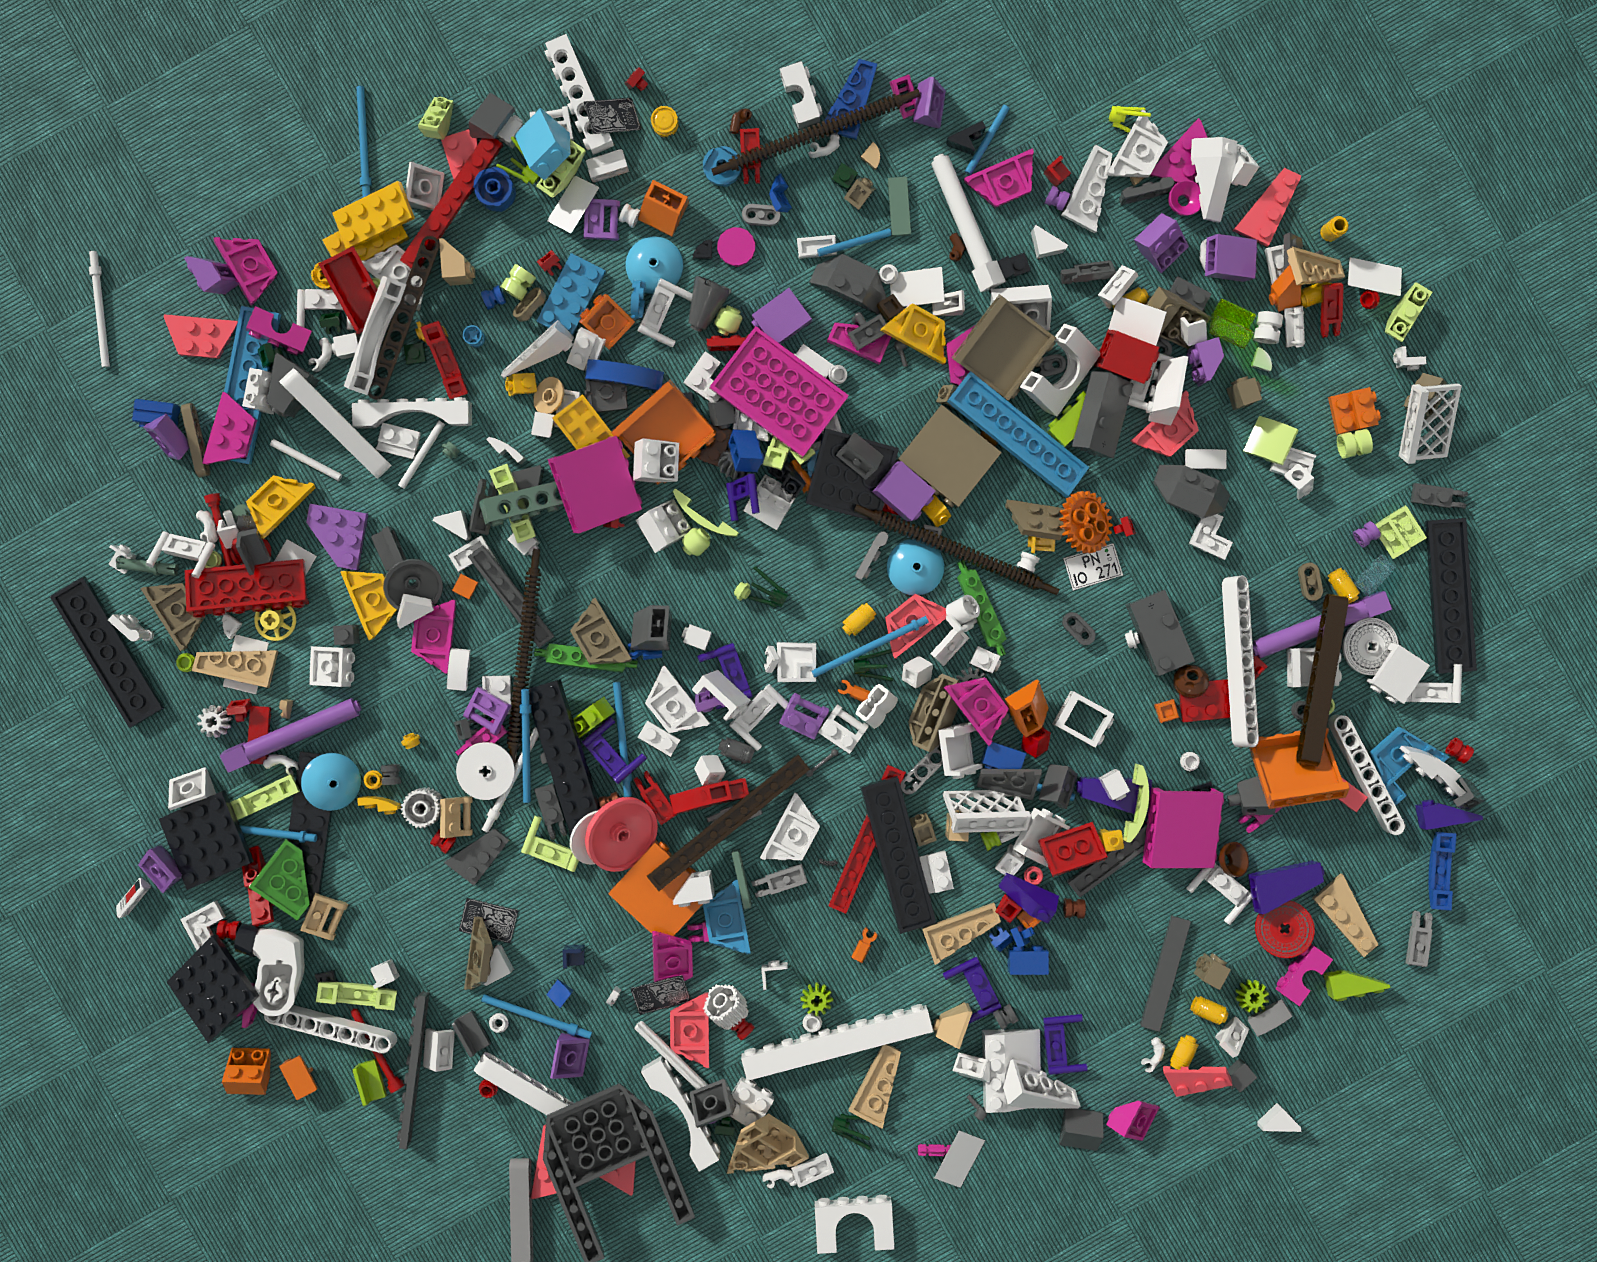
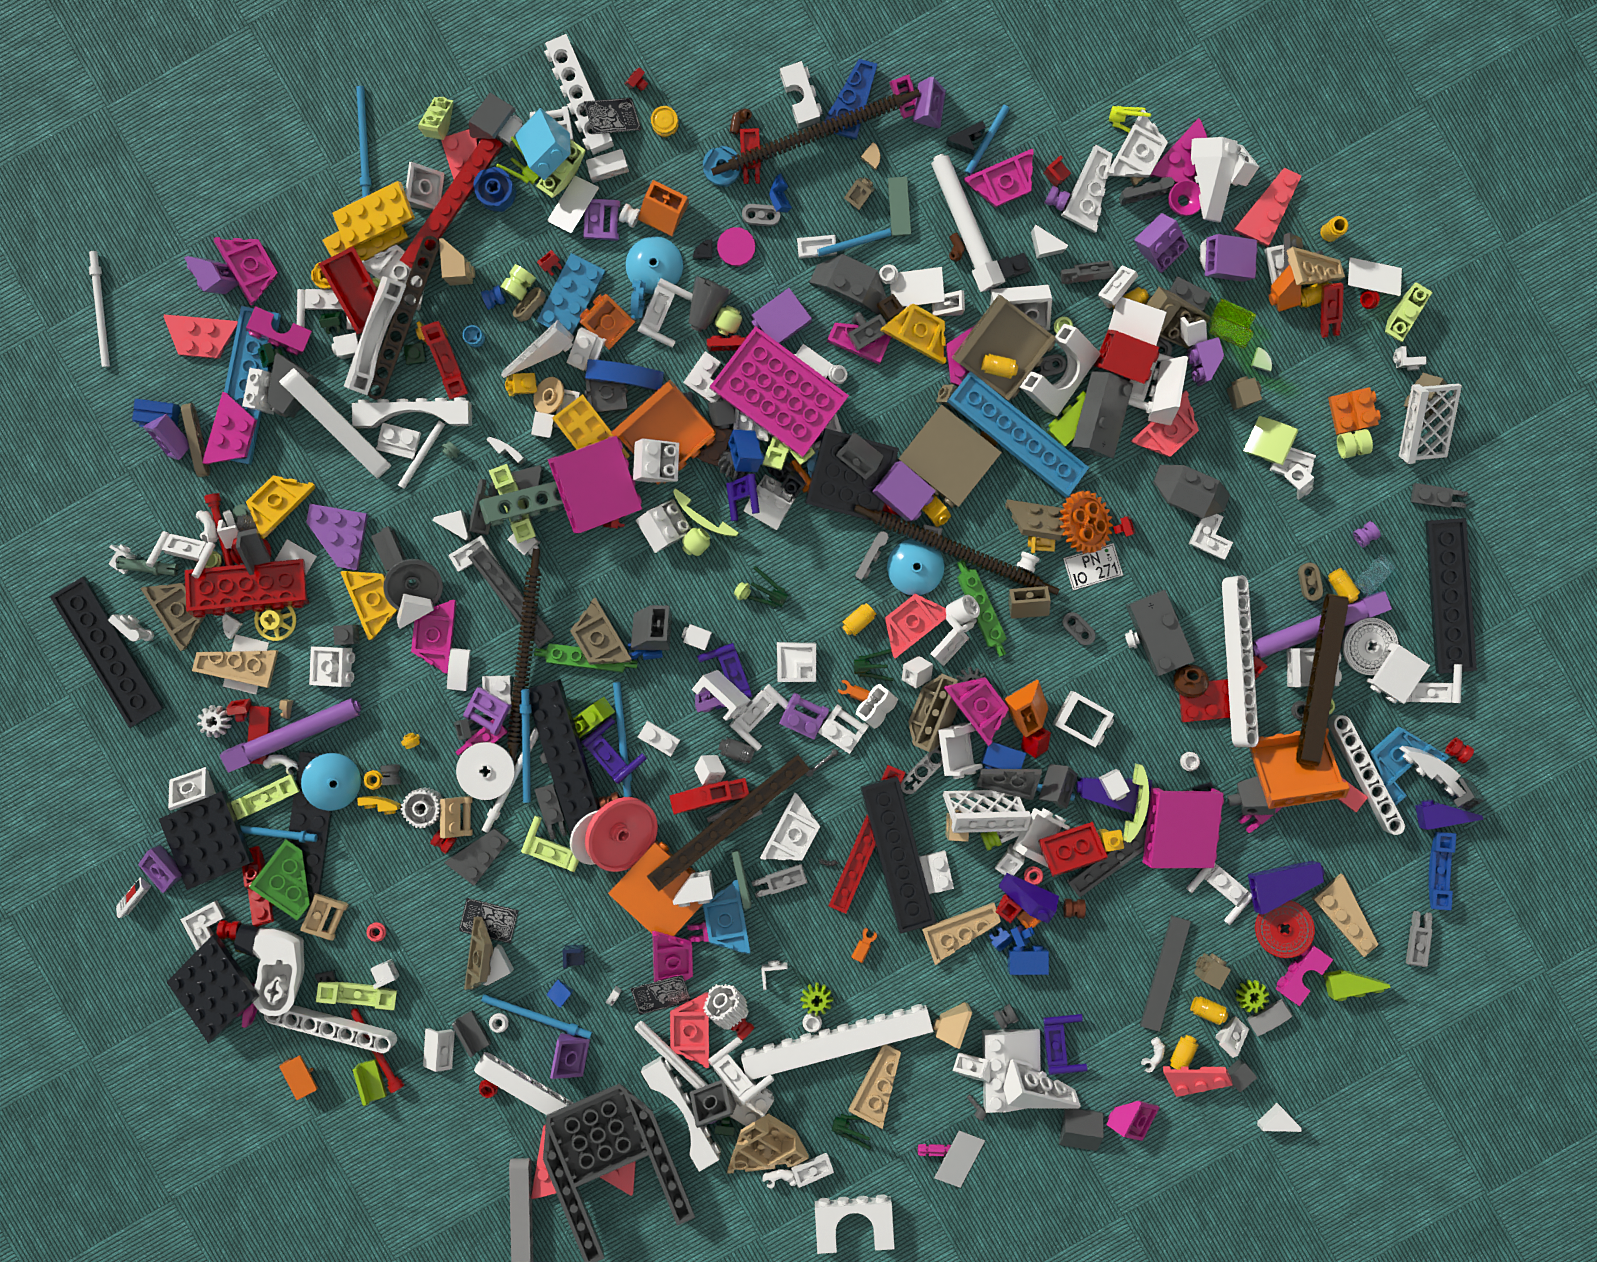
(185, 662): lime plate -> none
(247, 1071): orange slope -> none
(305, 459): white bar -> none
(325, 357): white piece -> none
(372, 936): none -> coral plate
(412, 1077): dark grey plate -> none
(465, 586): orange tile -> none
(655, 799): red hinge -> none
(673, 705): white wing -> none
(733, 1075): none -> white plate
(772, 659): white tile -> none
(831, 146): white piece -> none
(844, 176): dark green plate -> none
(899, 346): dark grey hand -> none
(914, 625): dark azure bar -> none
(922, 829): dark tan bracket -> none
(980, 986): dark purple plate -> none
(985, 660): white bracket -> none
(999, 366): none -> yellow head
(1029, 602): none -> dark tan brick
(1059, 323): none -> yellowish green plate
(1166, 711): orange tile -> none
(1205, 459): white slope -> none
(1237, 857): reddish brown piece -> none
(1268, 327): white wheel -> none
(1294, 326): white hinge -> none
(1400, 532): yellowish green slope -> none

